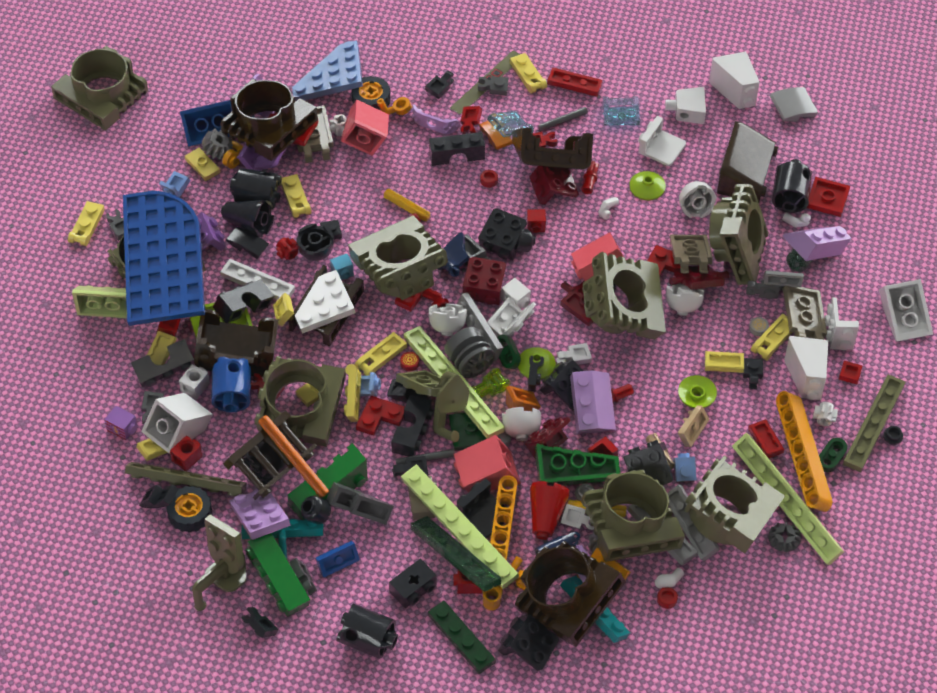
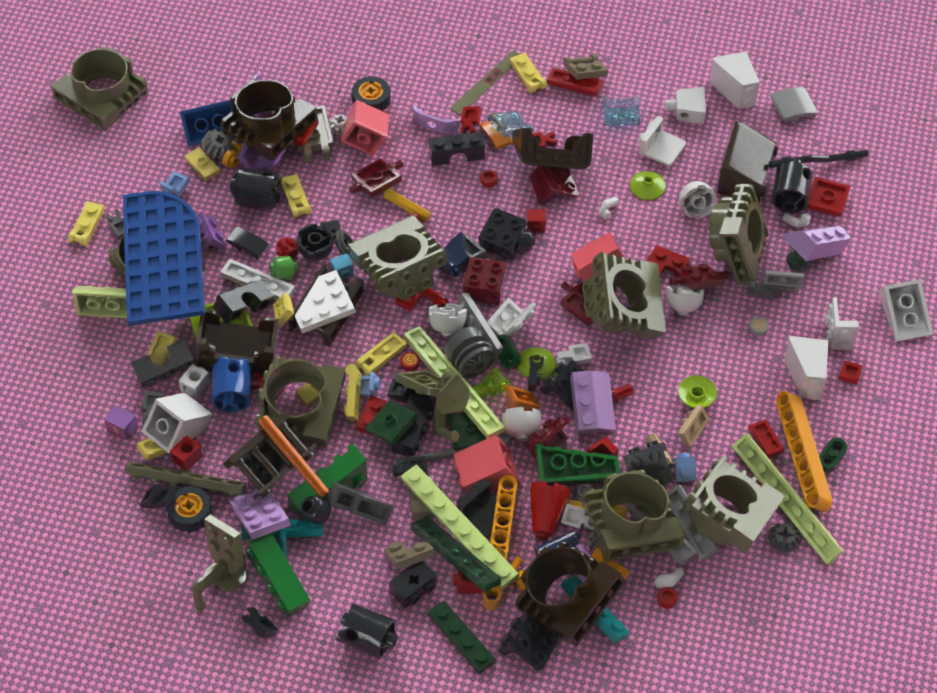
(169, 327): red brick -> none
(250, 215): black cone -> none
(283, 268): none -> bright green head
(303, 575): dark grey plate -> none
(334, 74): medium blue plate -> none
(337, 559): blue plate -> none
(342, 240): none -> dark grey gear
(376, 177): none -> dark red plate
(392, 422): none -> dark green plate
(400, 106): light orange plate -> none
(402, 557): none -> dark tan plate
(439, 86): black plate -> none
(496, 85): dark grey plate -> none
(517, 293): white brick -> none
(559, 120): dark grey bar -> none
(585, 67): none -> dark tan plate
(590, 178): red axle -> none
(691, 251): dark tan tile -> none
(724, 362): light yellow plate -> none
(753, 370): black plate -> none
(772, 337): light yellow plate -> none
(805, 312): dark tan tile -> none
(825, 414): white gear -> none
(849, 155): none -> black bar
(874, 423): olive plate -> none
(893, 435): black plate -> none

